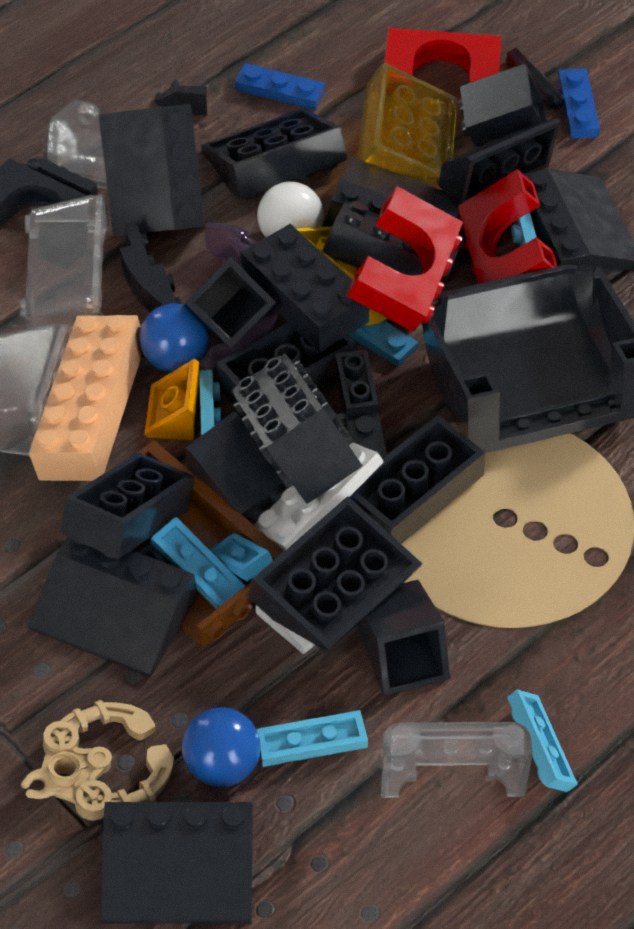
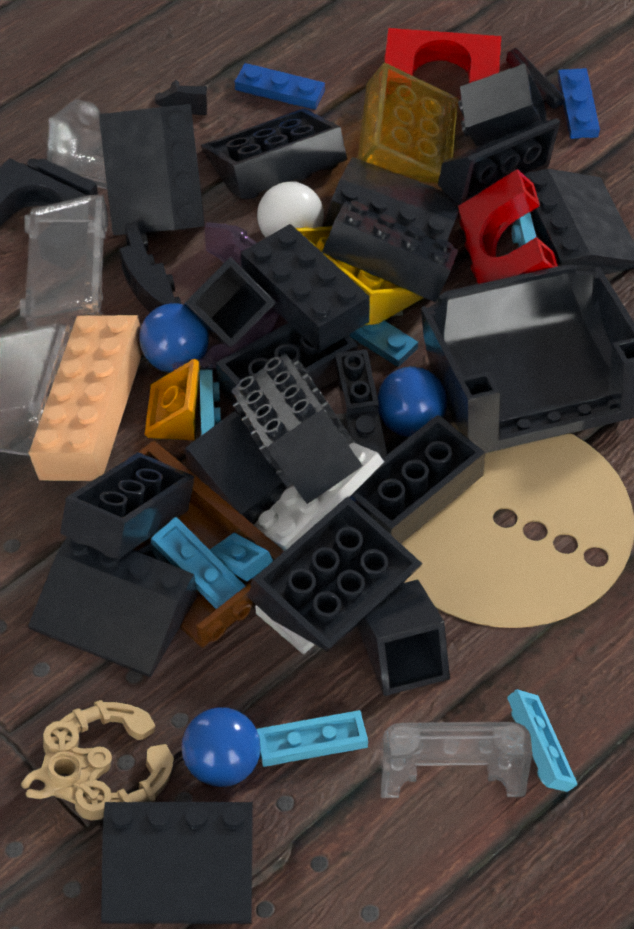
(410, 400): none -> blue piece
(433, 237): arch -> none

